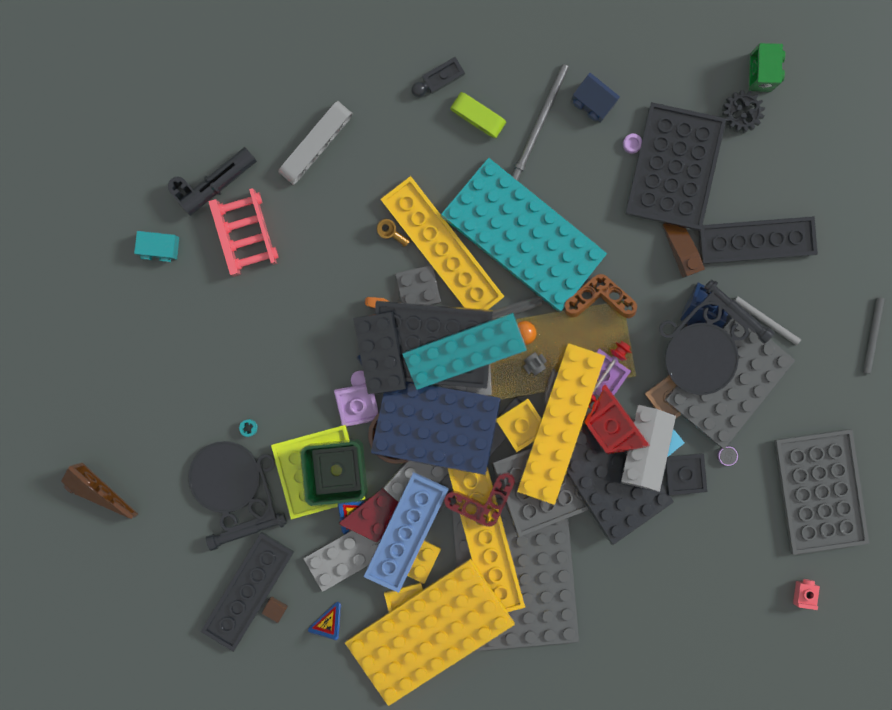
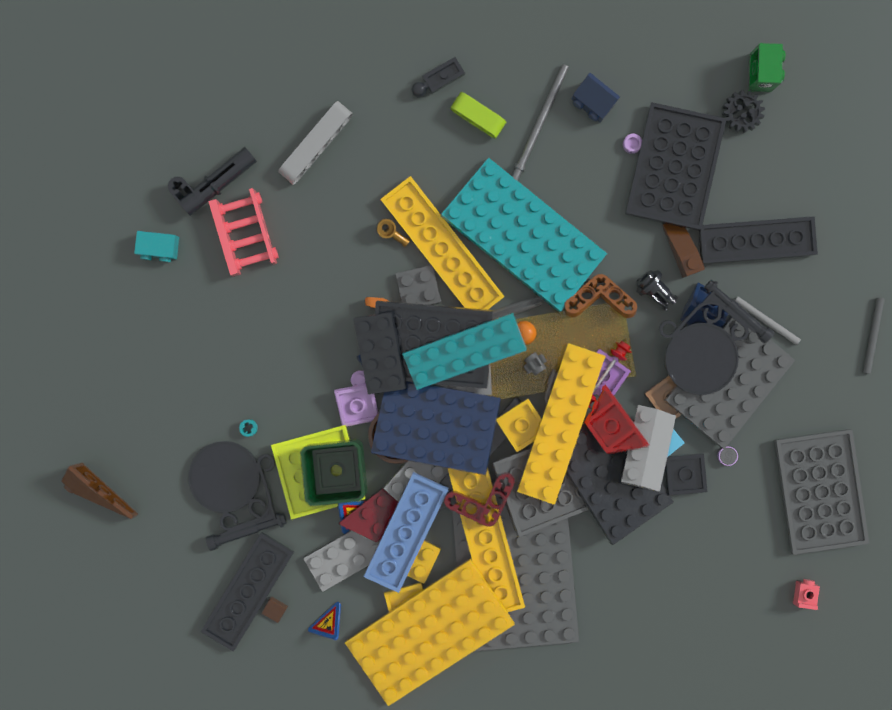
(650, 284): none -> black piece

